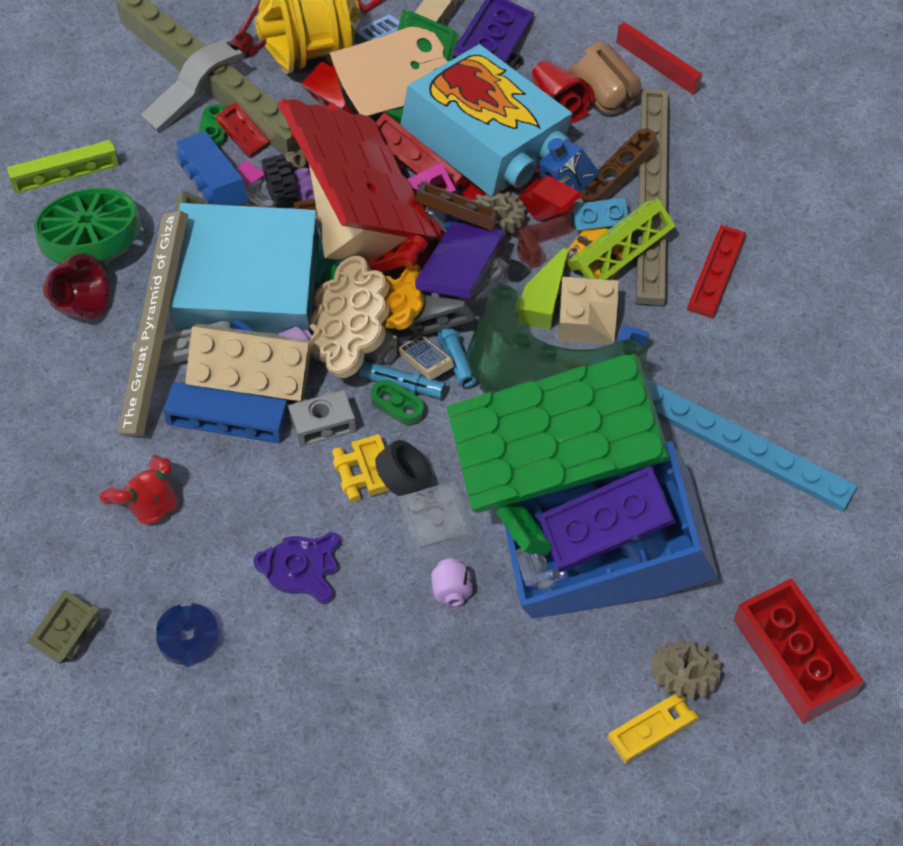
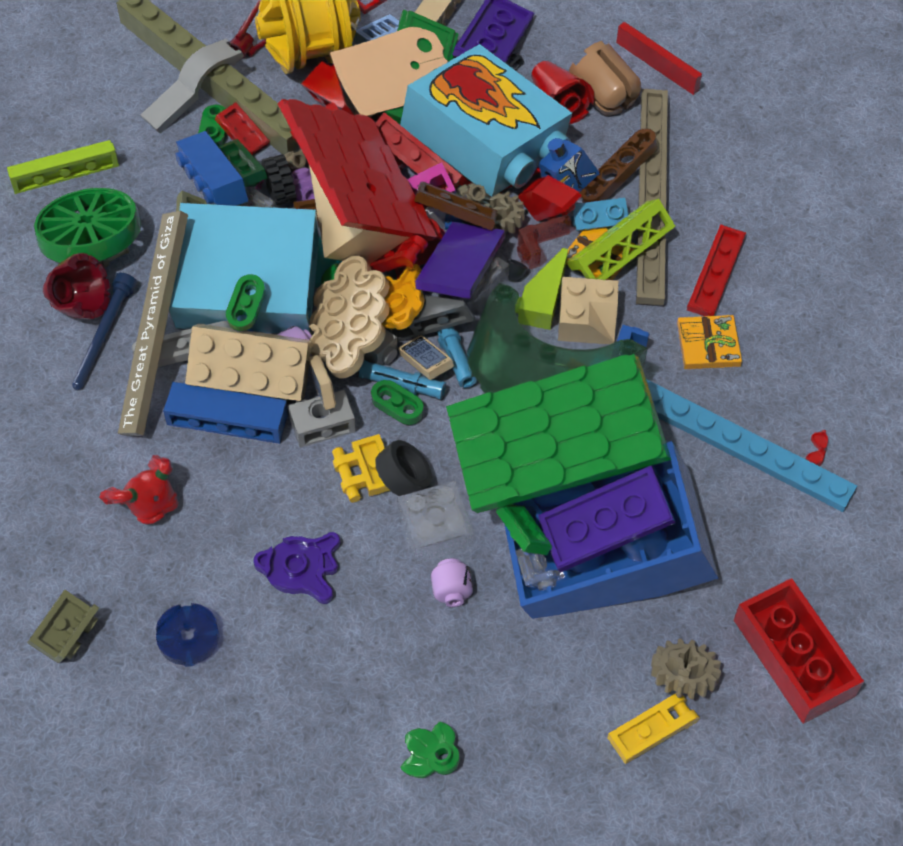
(122, 286): none -> dark blue piece
(244, 163): none -> dark green plate
(245, 304): none -> green plate
(322, 382): none -> tan tile
(427, 748): none -> green plate
(472, 192): none -> dark tan bar
(709, 342): none -> light orange tile
(820, 441): none -> red piece

